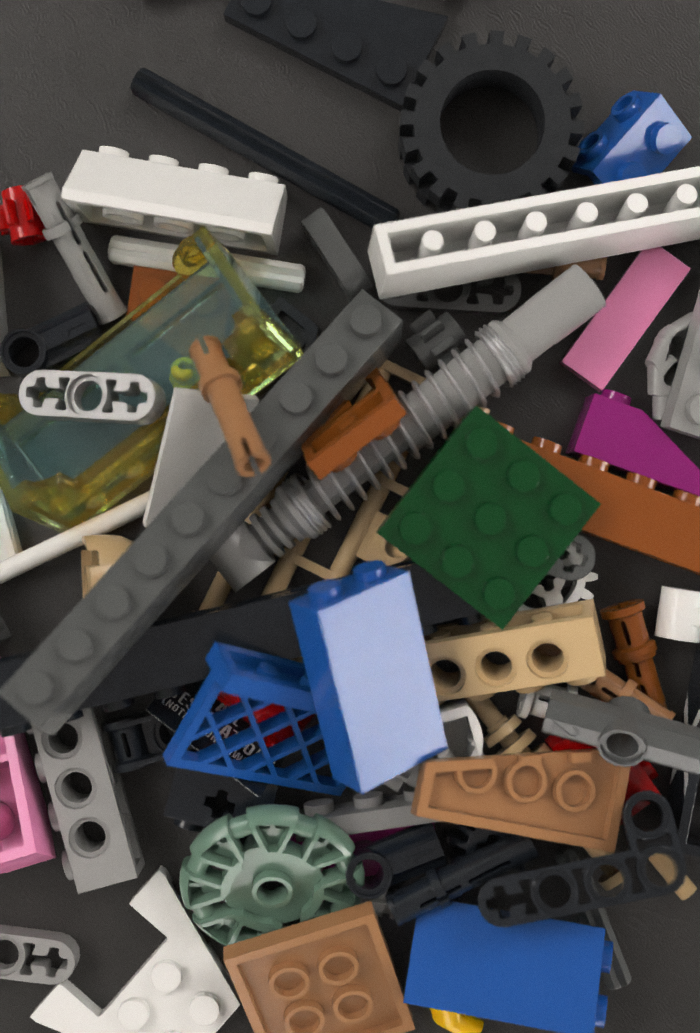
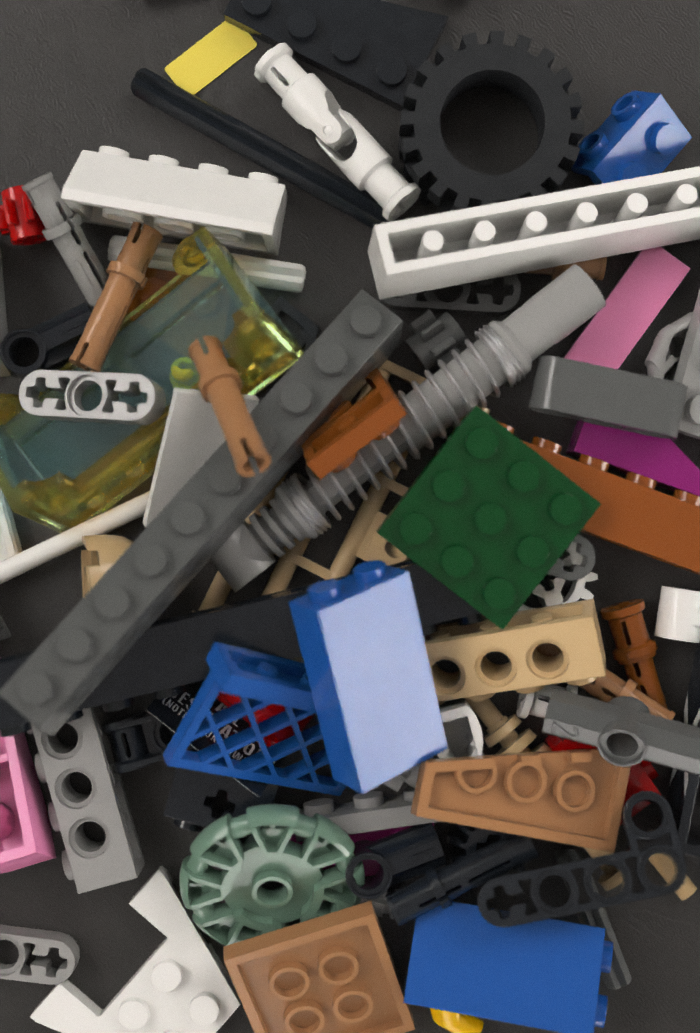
(110, 310): none -> medium nougat pin
(210, 57): none -> light yellow sticker
(316, 109): none -> white piece
(335, 253): dark grey beam -> none
(607, 397): none -> dark grey beam

